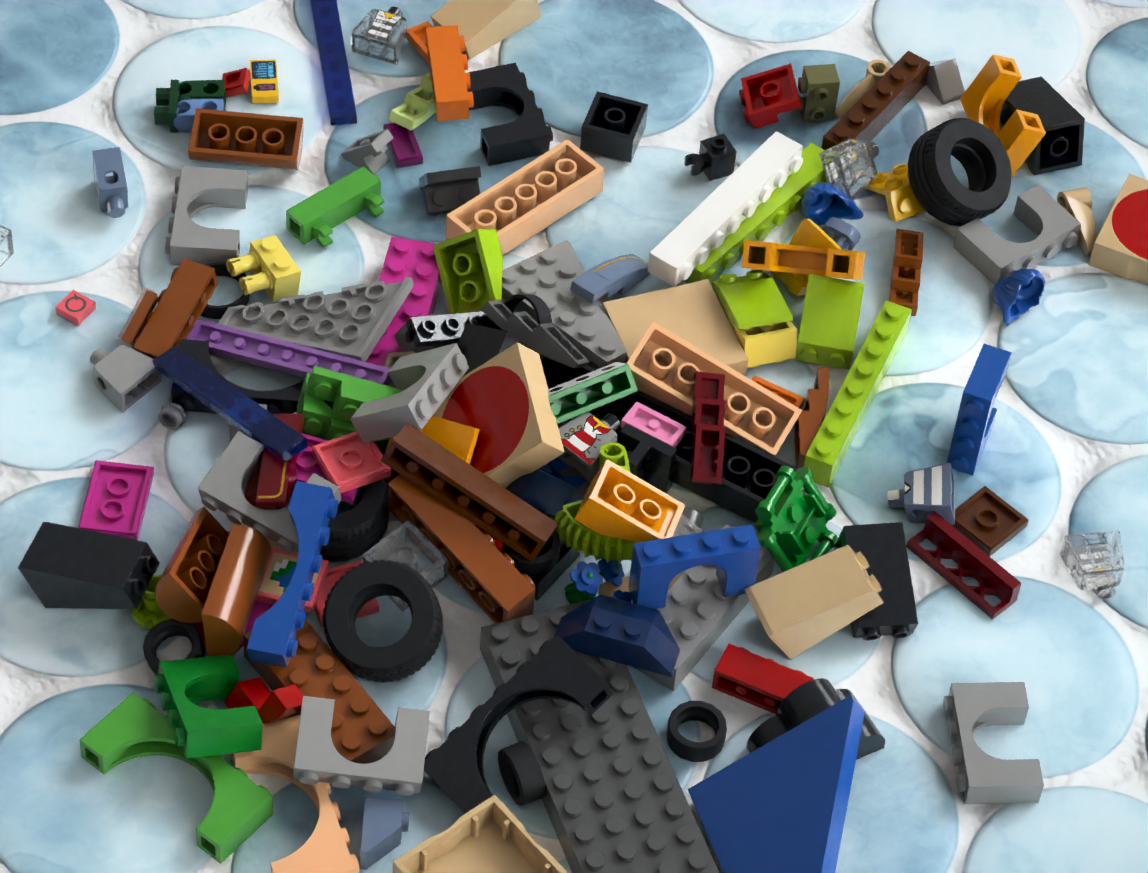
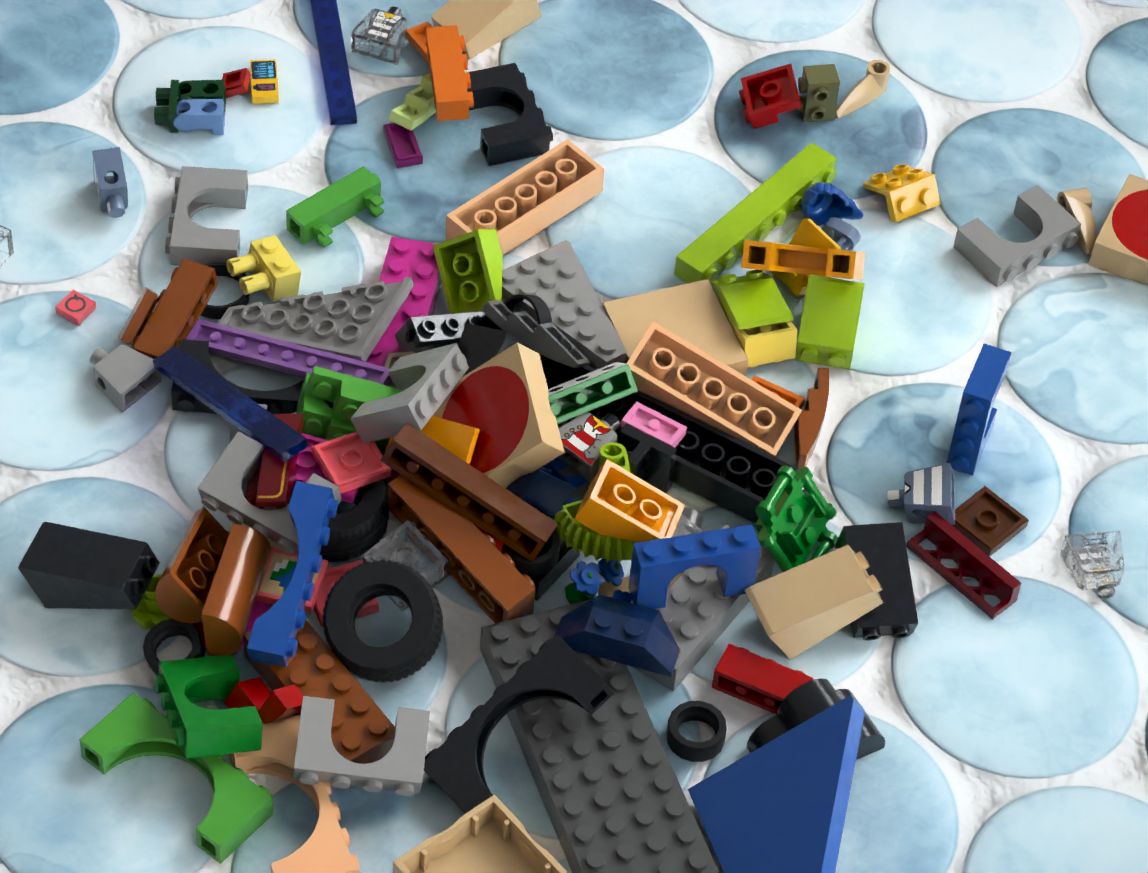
(117, 499): dark pink tile -> none
(172, 416): light grey plate -> none
(246, 139): dark orange brick -> none
(369, 151): light grey slope -> none
(381, 829): sand blue slope -> none
(449, 188): black bracket -> none
(521, 773): black tyre -> none
(610, 277): sand blue slope -> none
(613, 126): black brick -> none
(707, 428): dark red slope -> none
(714, 159): black brick -> none
(725, 209): white brick -> none
(850, 165): clear torso -> none
(857, 392): lime brick -> none
(881, 102): reddish brown brick -> none
(906, 269): dark orange slope -> none
(945, 80): light grey slope -> none
(981, 776): light grey arch -> none
(983, 160): black tyre -> none
(984, 104): light orange arch -> none
(1018, 293): blue hair -> none
(1062, 123): black slope -> none

